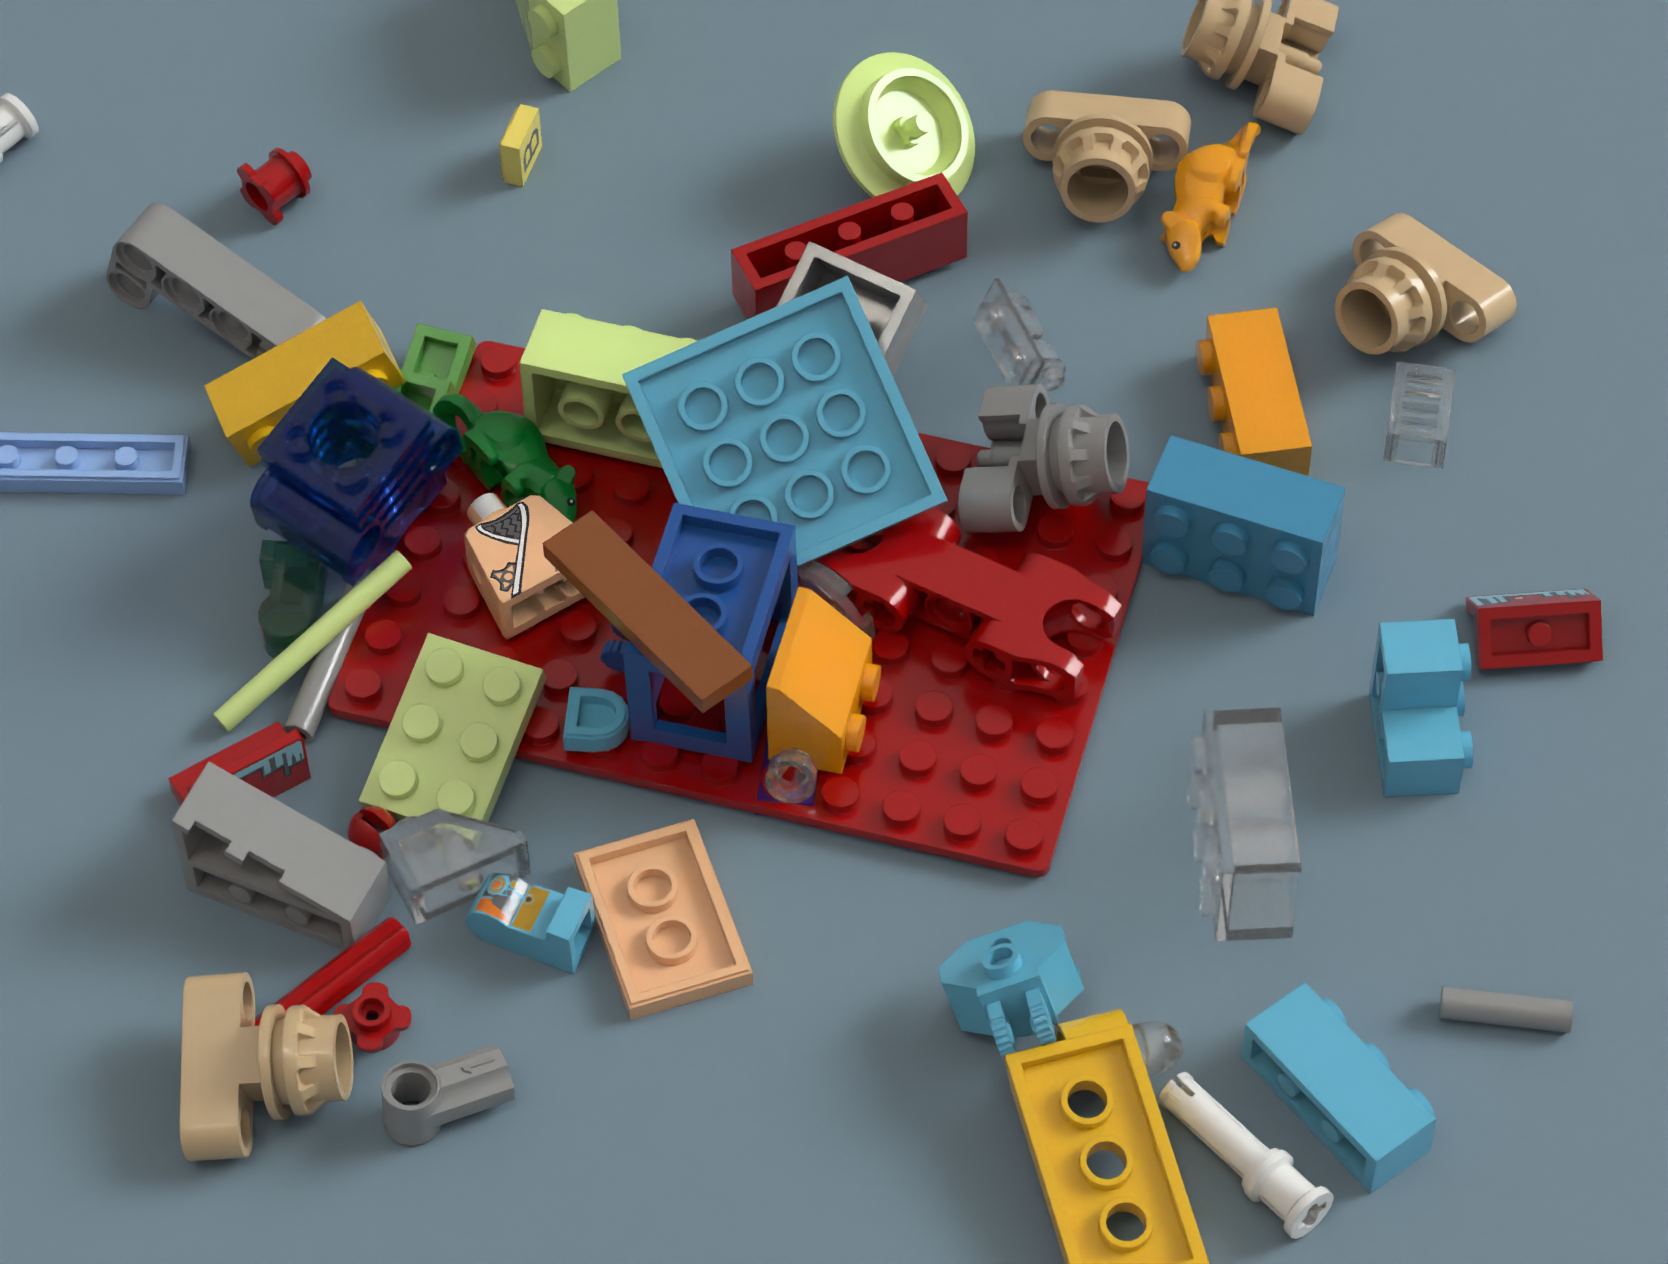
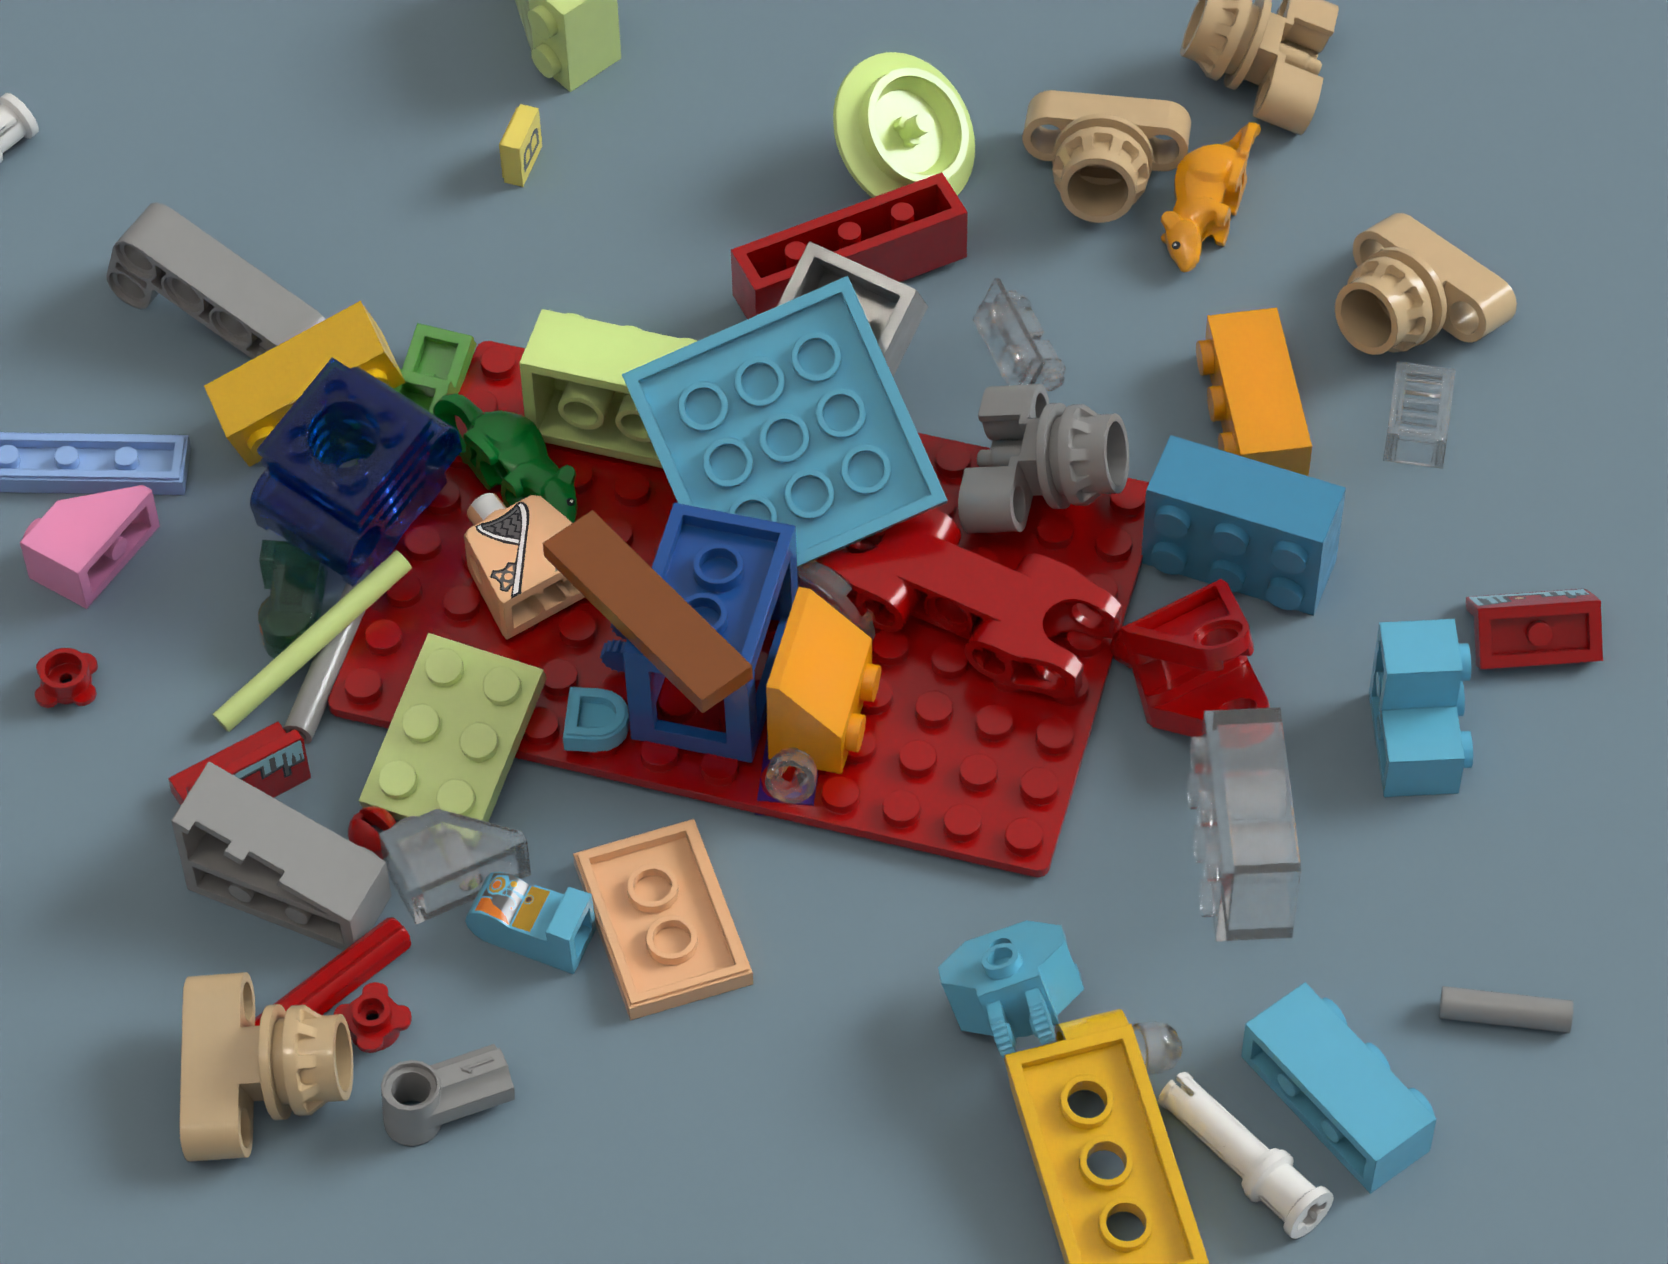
(63, 665): none -> red plate
(88, 541): none -> bright pink slope
(275, 183): red brick -> none
(1191, 660): none -> red piece

